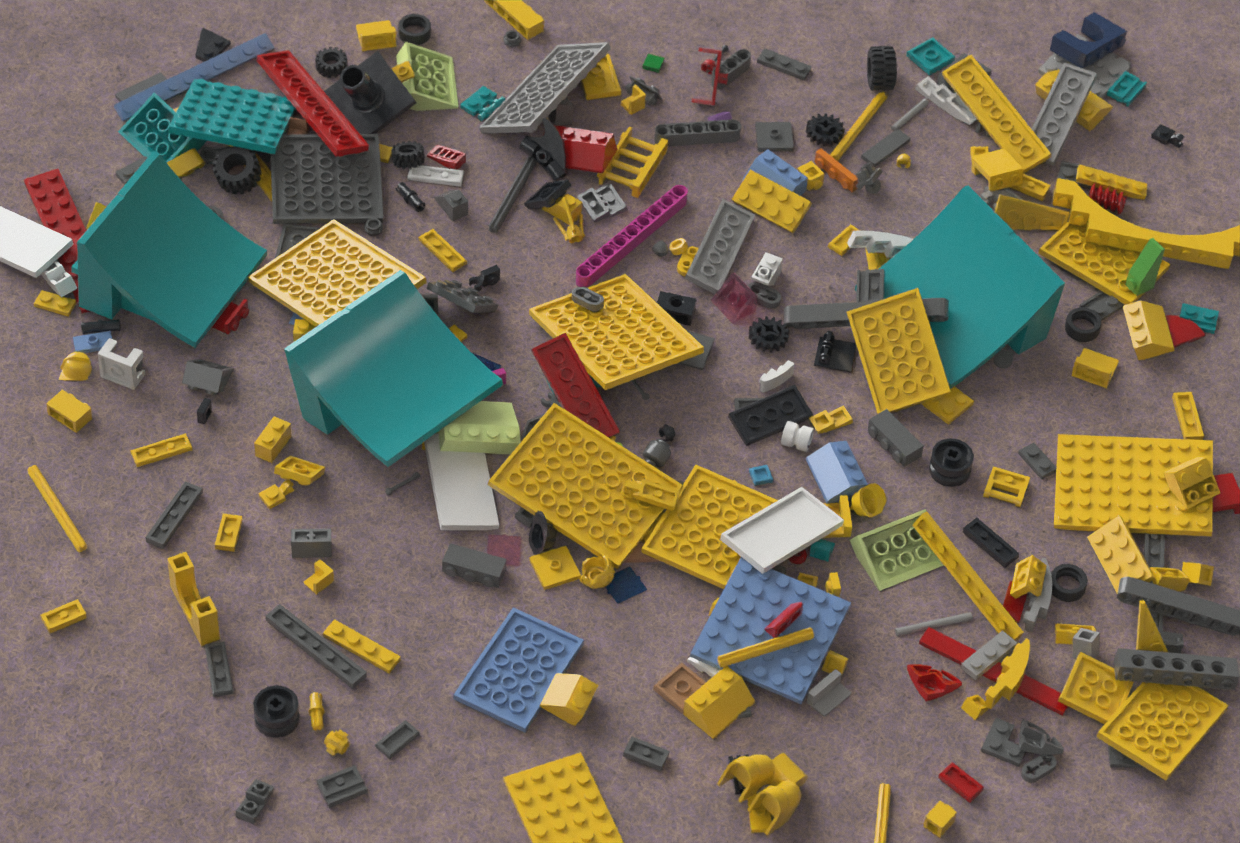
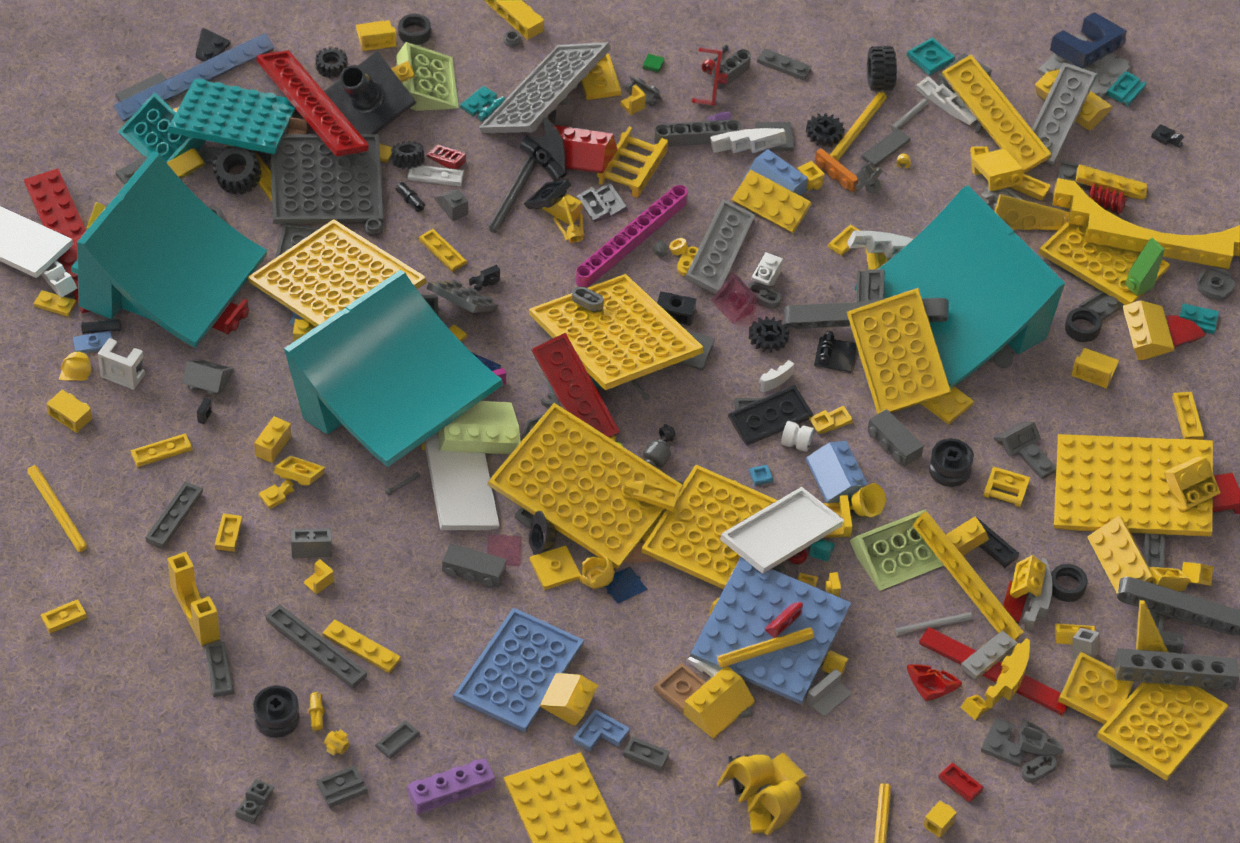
(451, 786): none -> medium lavender brick
(600, 726): none -> medium blue plate
(751, 139): none -> white slope
(968, 536): none -> yellow brick
(1018, 437): none -> dark grey panel
(1210, 290): none -> dark grey plate

